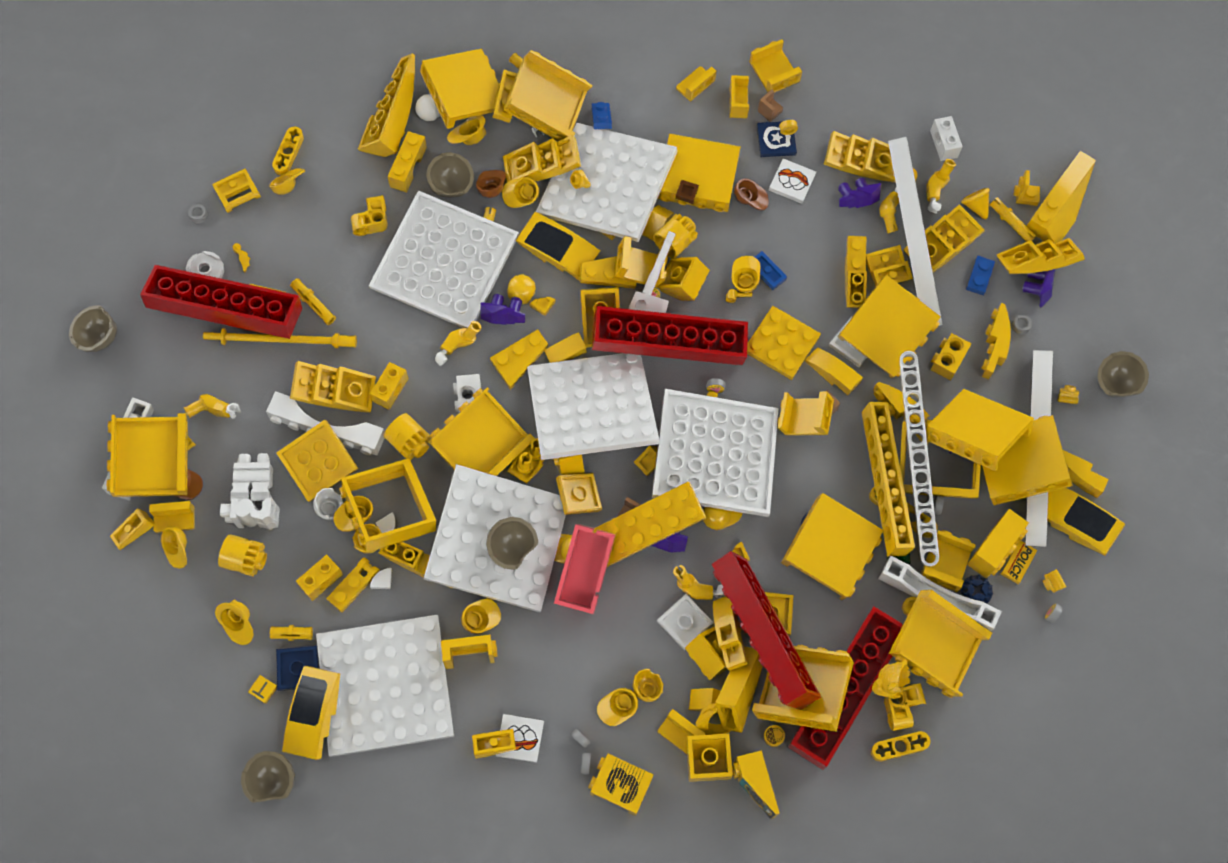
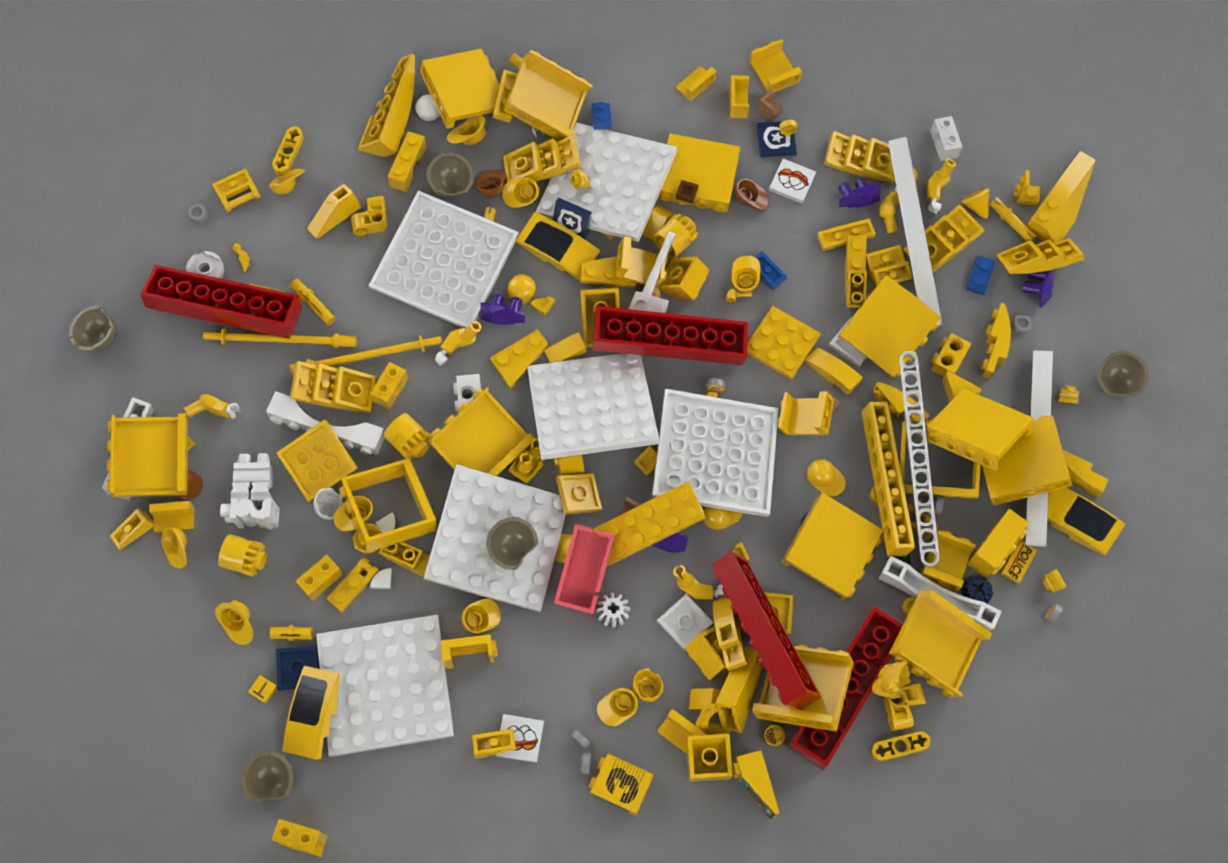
(299, 837): none -> yellow panel
(335, 209): none -> yellow slope
(421, 343): none -> yellow bar
(572, 217): none -> dark blue tile
(605, 610): none -> white gear
(826, 478): none -> yellow cap
(838, 235): none -> yellow plate
(954, 385): none -> yellow slope

